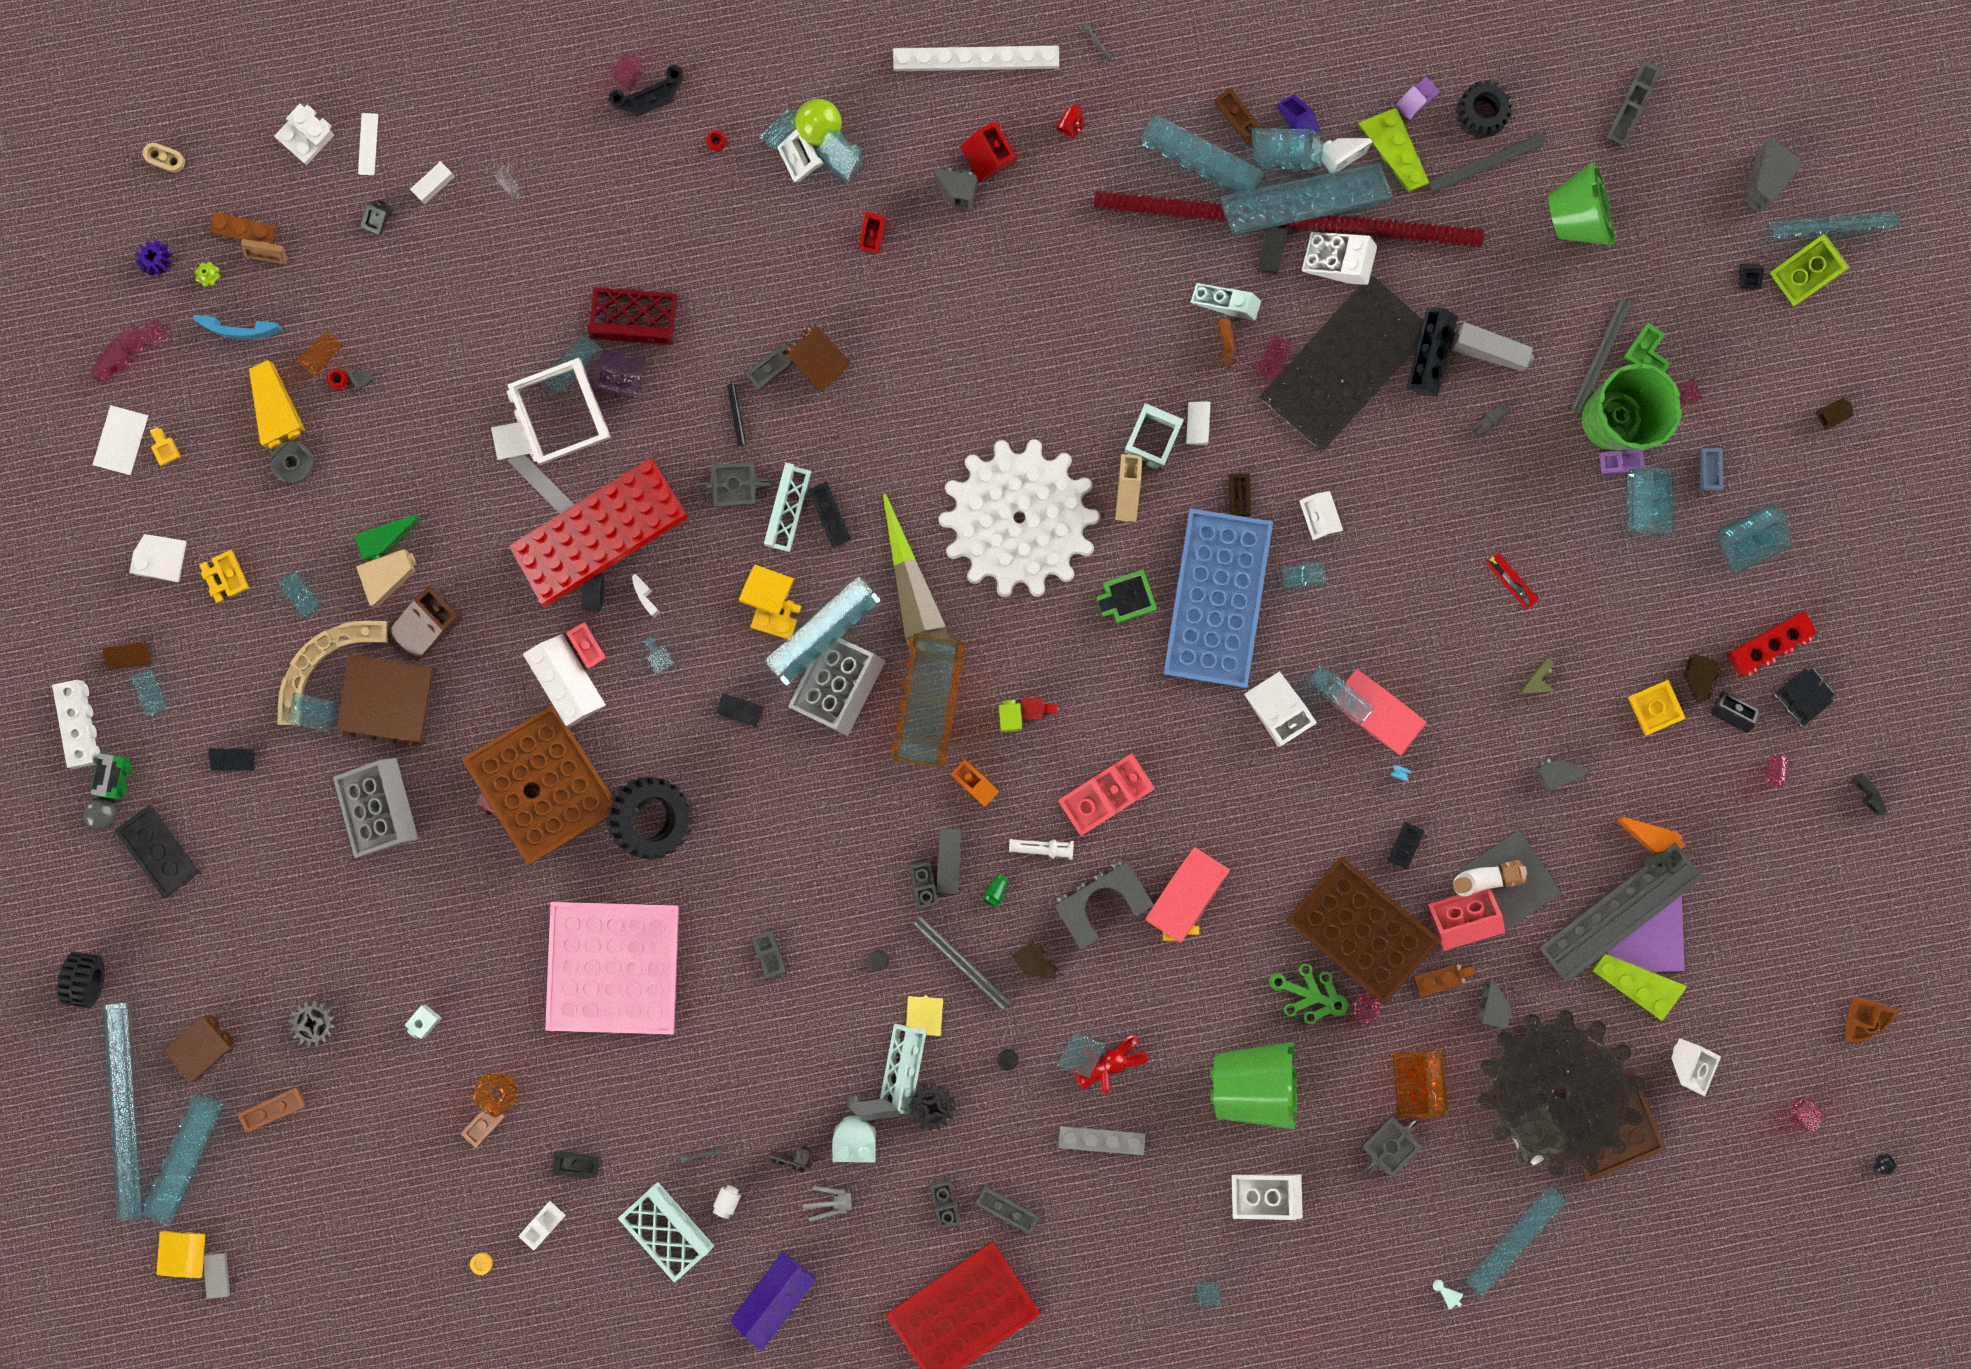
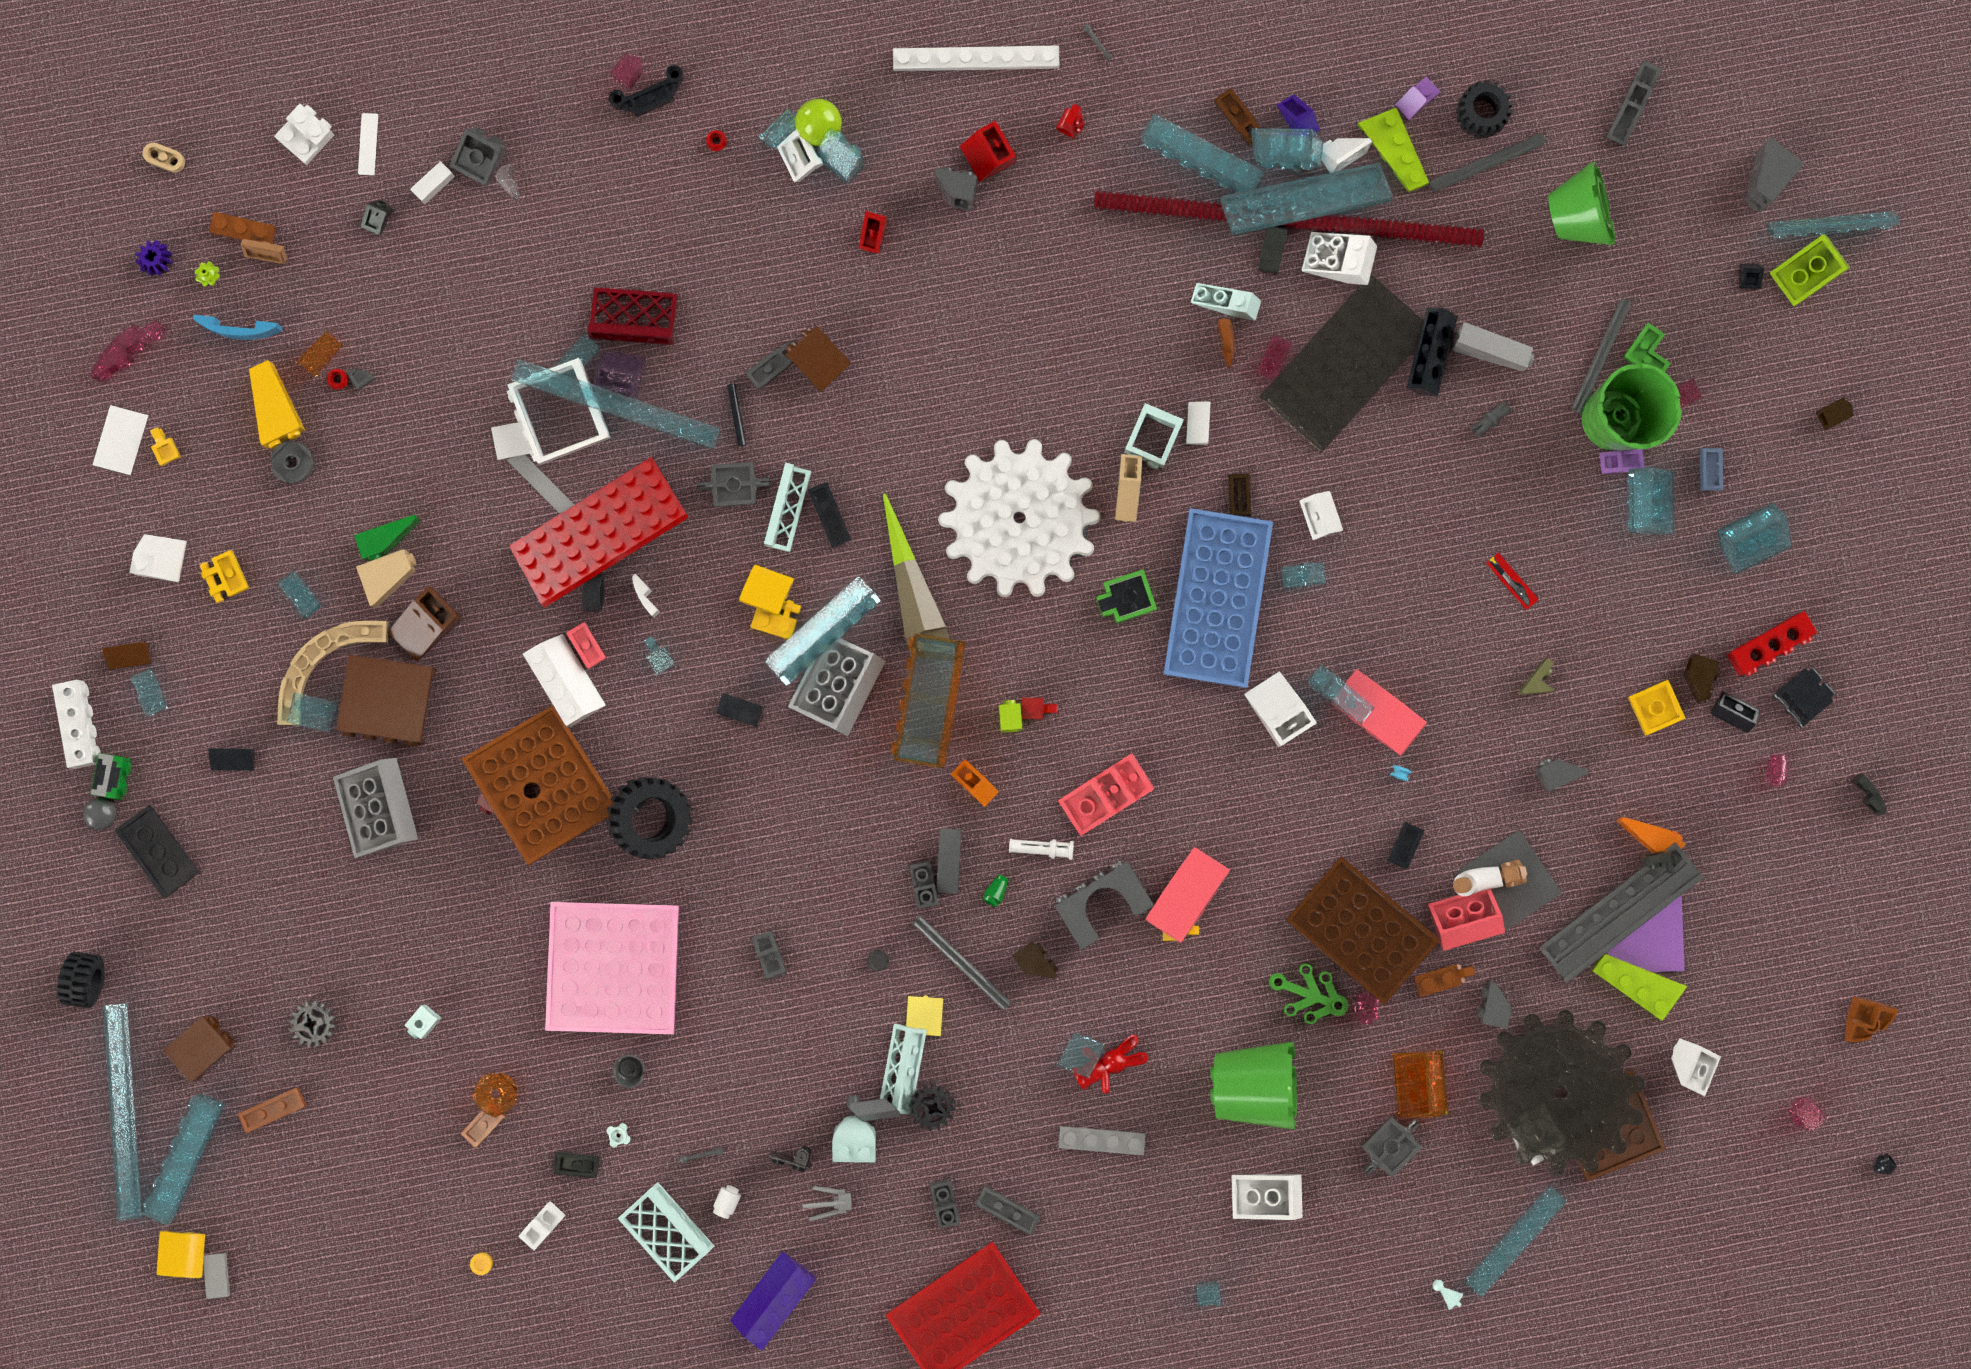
(478, 155): none -> dark grey plate
(612, 1132): none -> light aqua plate
(615, 404): none -> clear light blue plate
(628, 1070): none -> dark grey hair
(1007, 1059): black plate -> none

